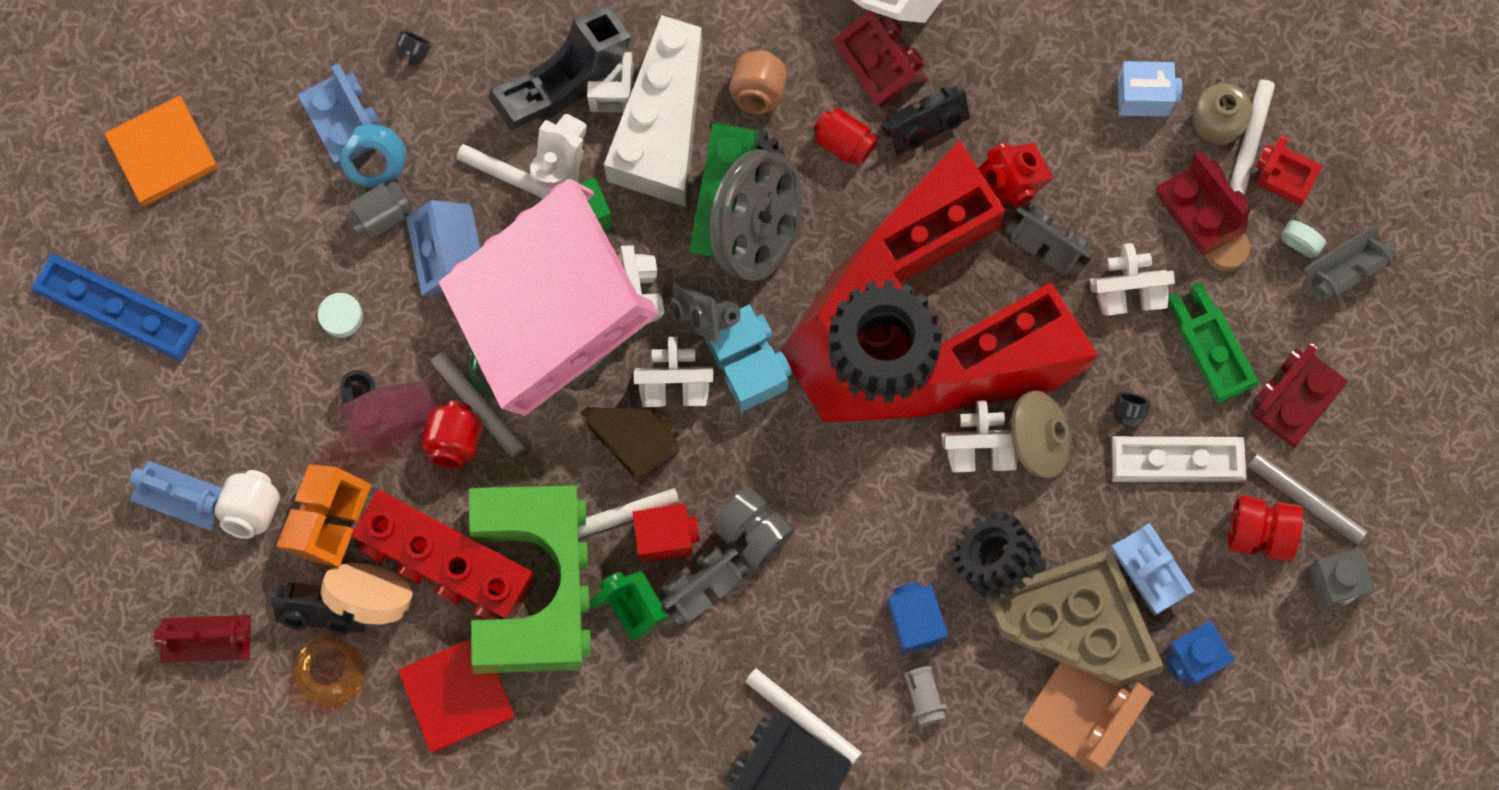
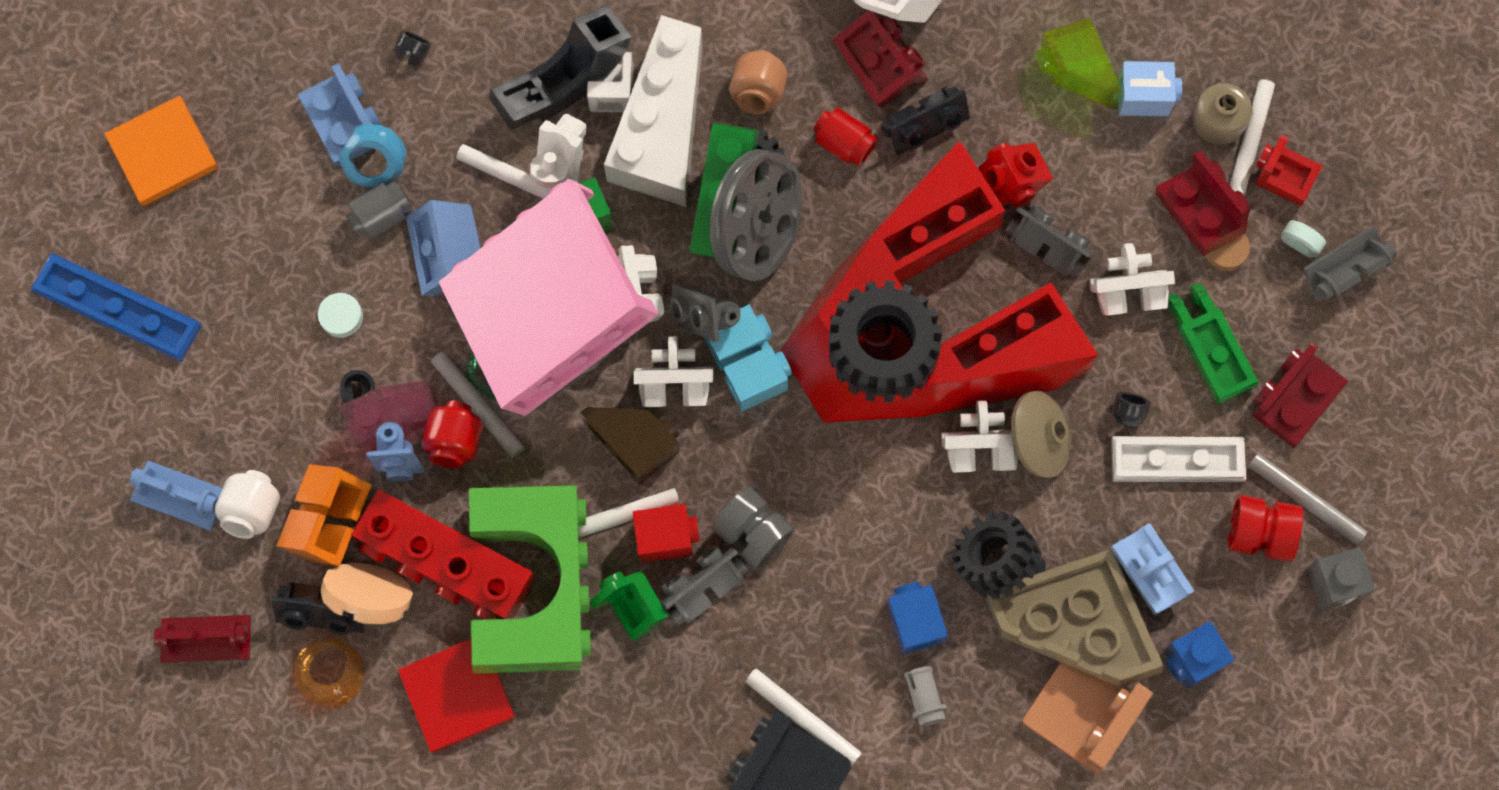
(394, 454): none -> medium blue hinge
(1079, 62): none -> clear neon green slope

